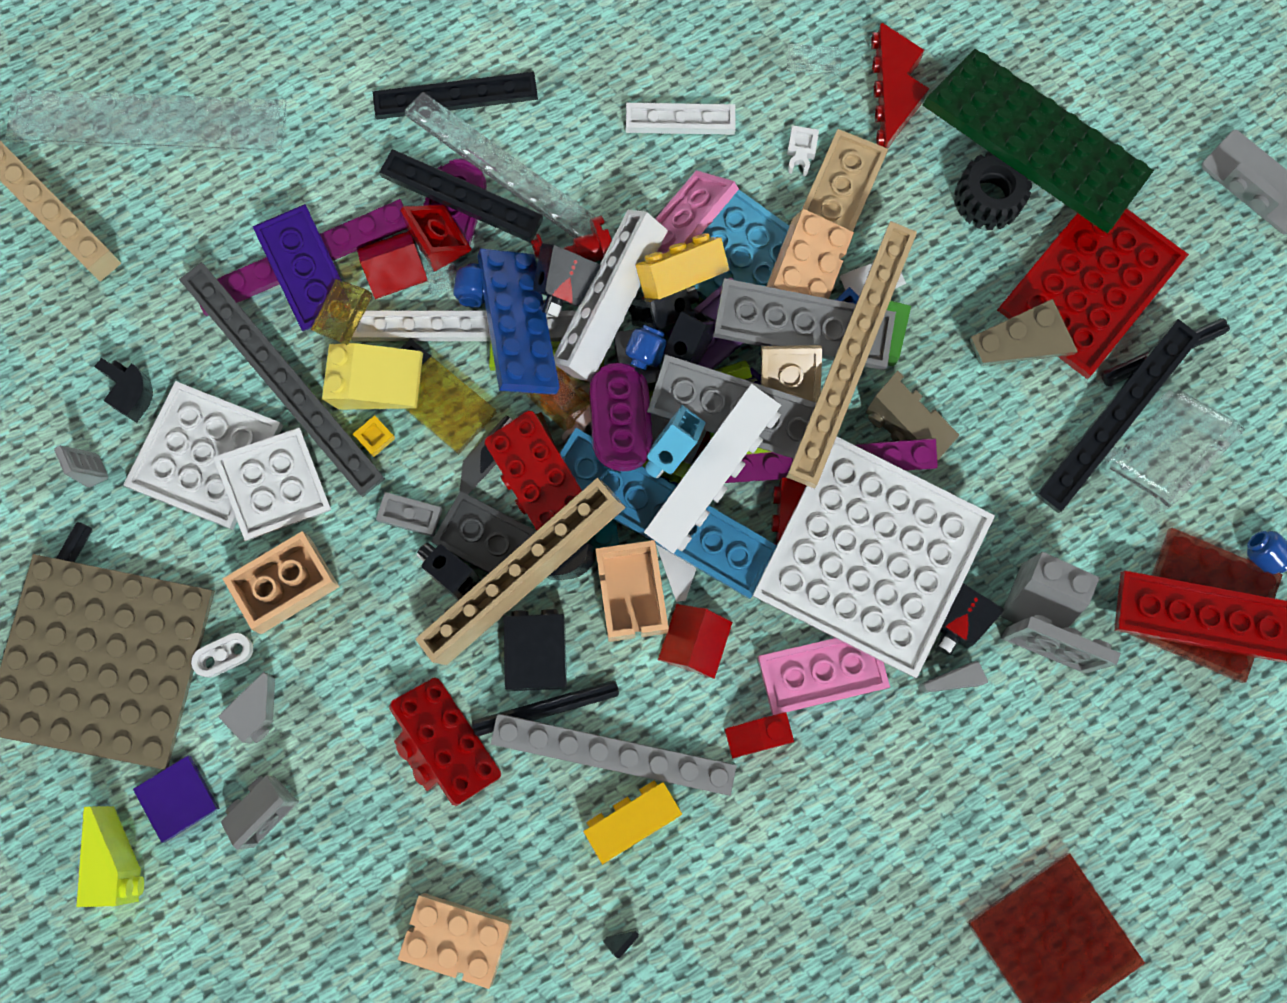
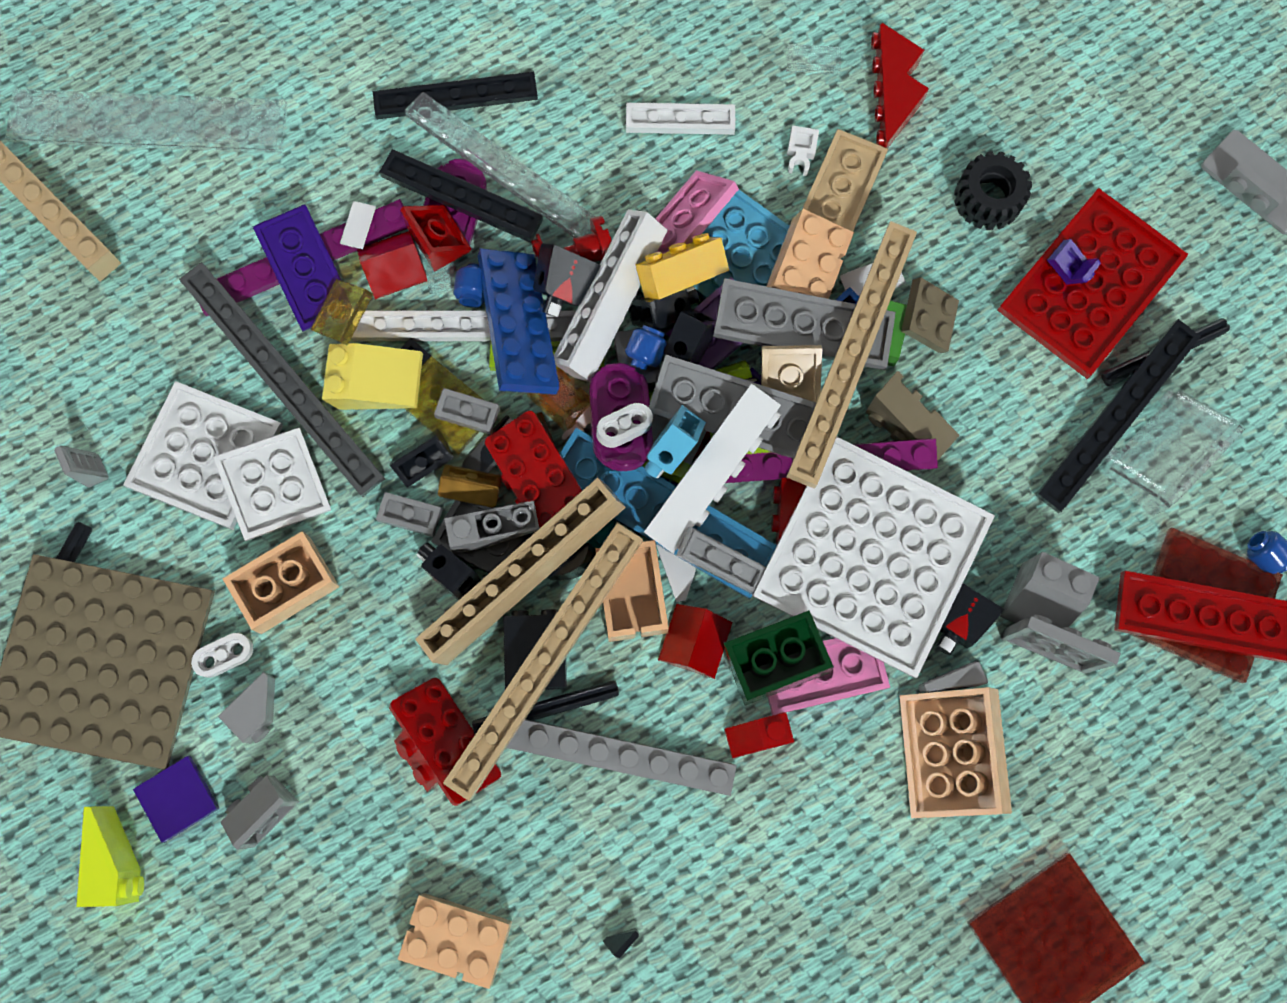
(132, 389): black brick -> none
(357, 225): none -> white sticker
(374, 436): yellow plate -> none
(421, 458): none -> black slope
(467, 411): none -> light grey plate
(469, 486): none -> pearl gold slope
(490, 526): none -> light grey slope
(542, 662): none -> tan plate
(622, 426): none -> white plate
(631, 821): yellow brick -> none
(721, 561): none -> light grey tile
(777, 657): none -> dark green slope
(930, 315): none -> dark tan plate
(955, 753): none -> light nougat slope
(1028, 336): dark tan wedge -> none
(1039, 139): dark green plate -> none
(1072, 264): none -> dark purple bracket

